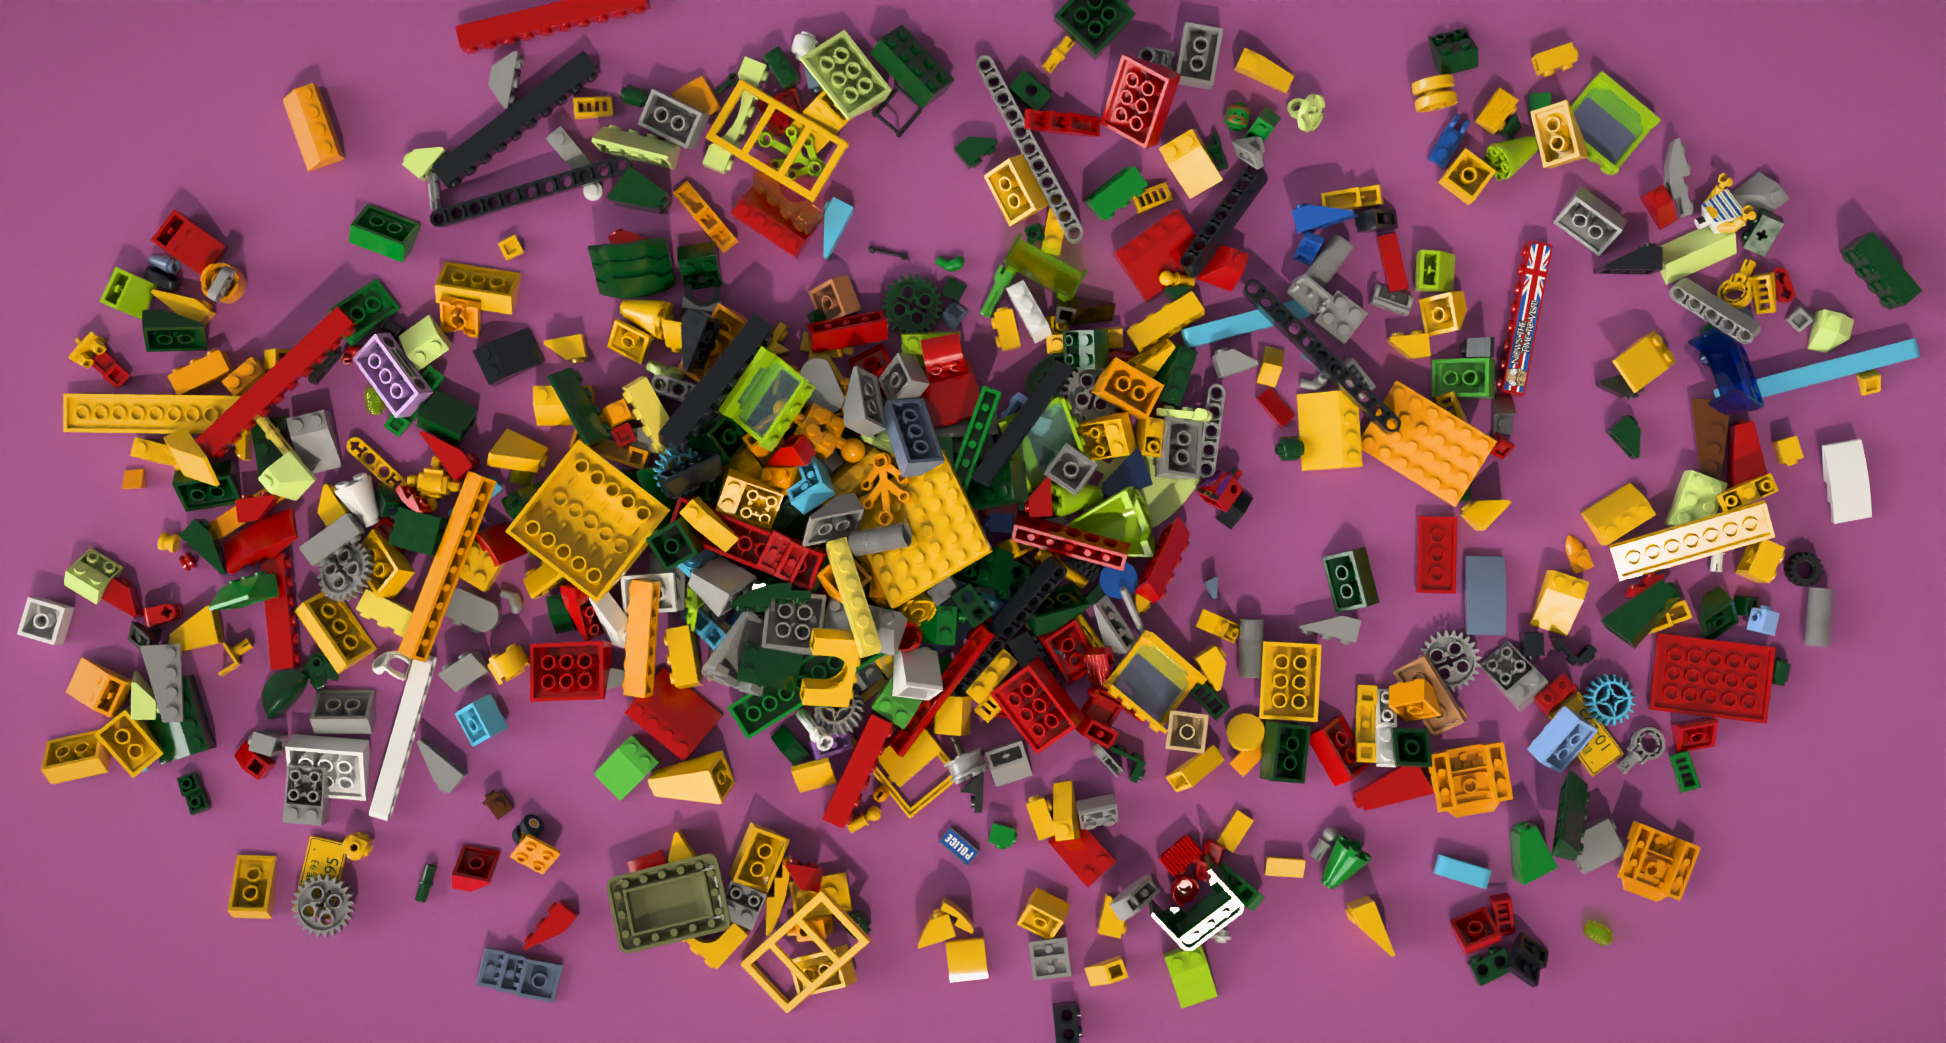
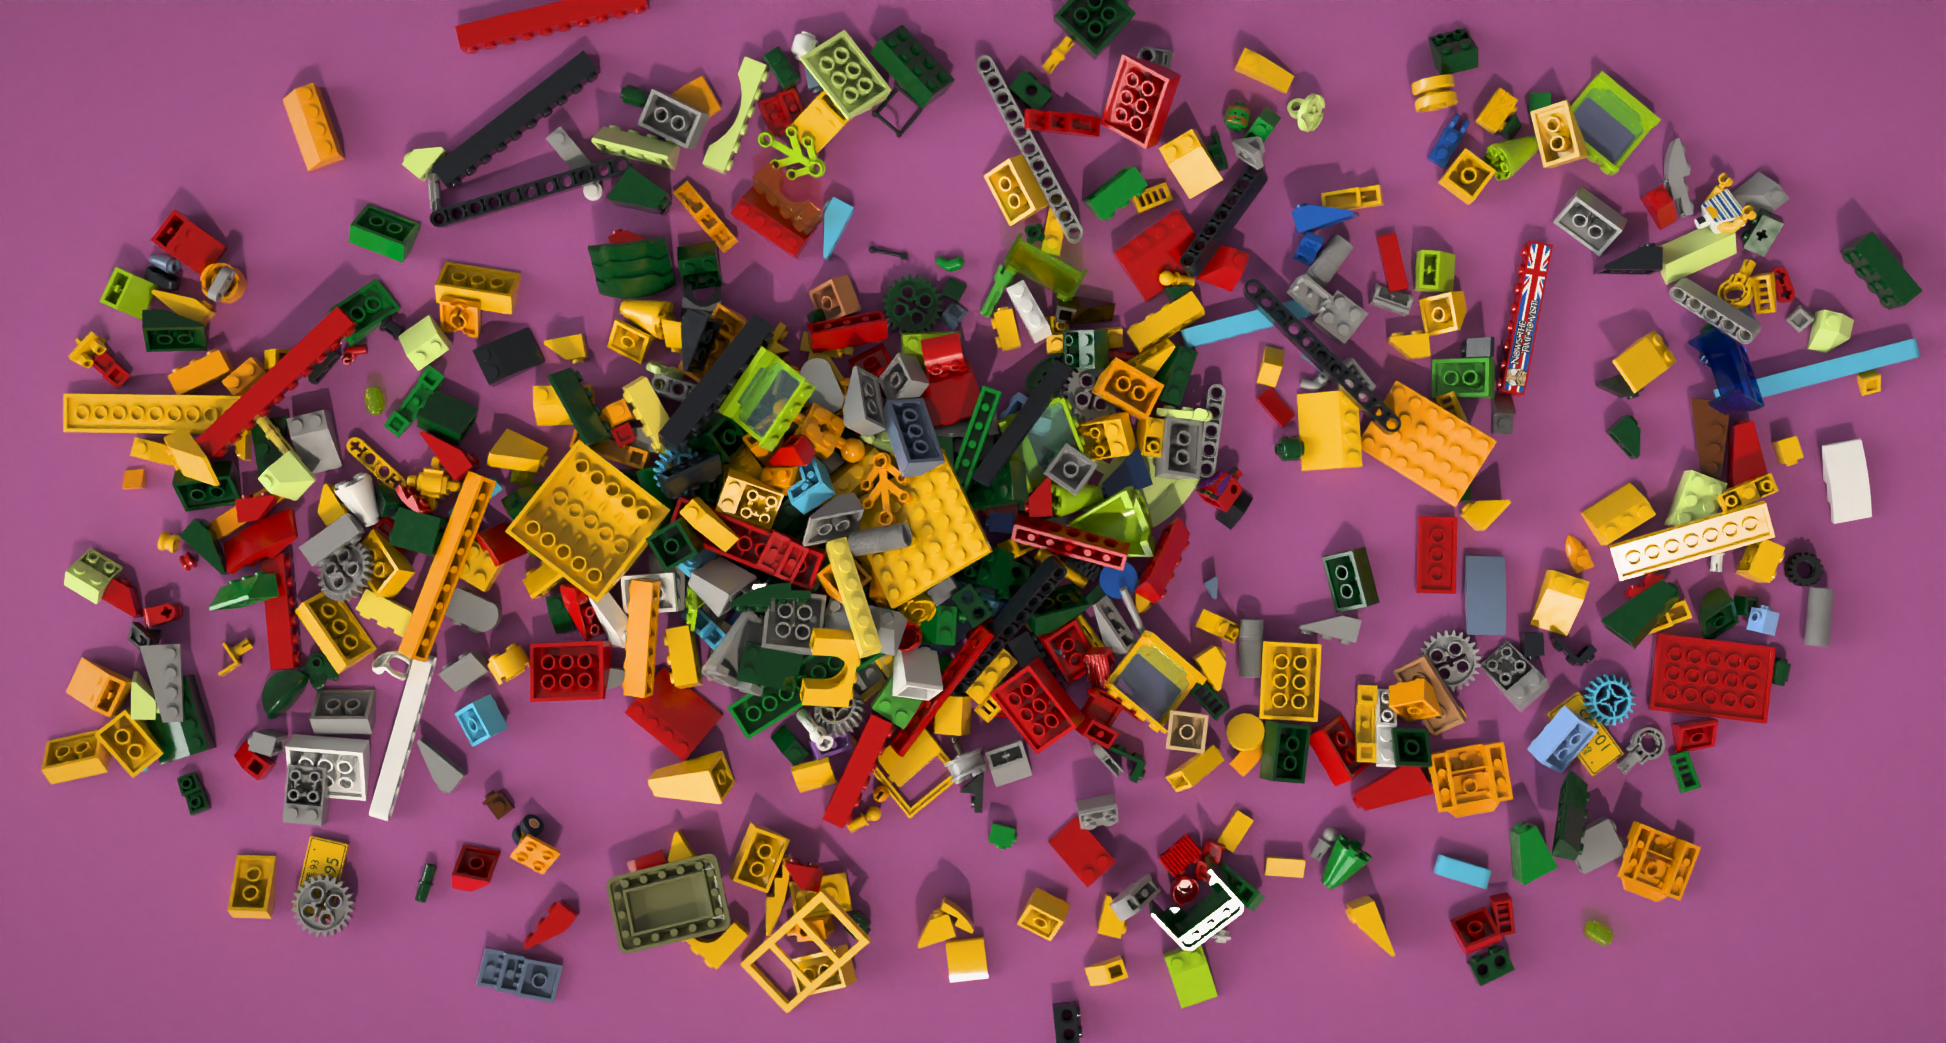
(45, 620): white brick -> none
(199, 631): yellow slope -> none
(363, 842): yellow brick -> none
(392, 375): lavender brick -> none
(505, 78): light grey slope -> none
(511, 248): yellow plate -> none
(514, 600): light grey arm -> none
(592, 100): yellow slope -> none
(627, 766): bright green slope -> none
(729, 83): dark green hand -> none
(744, 153): yellow door -> none
(744, 904): light grey slope -> none
(959, 846): tile -> none
(974, 149): dark green slope -> none
(1040, 816): yellow brick -> none
(1050, 959): light grey slope -> none
(1065, 812): yellow slope -> none
(1198, 55): light grey brick -> none
(1231, 362): light grey slope -> none
(1376, 220): black slope -> none
(1502, 446): red slope -> none
(1527, 959): black slope -> none
(1555, 694): red brick -> none
(1557, 58): yellow brick -> none

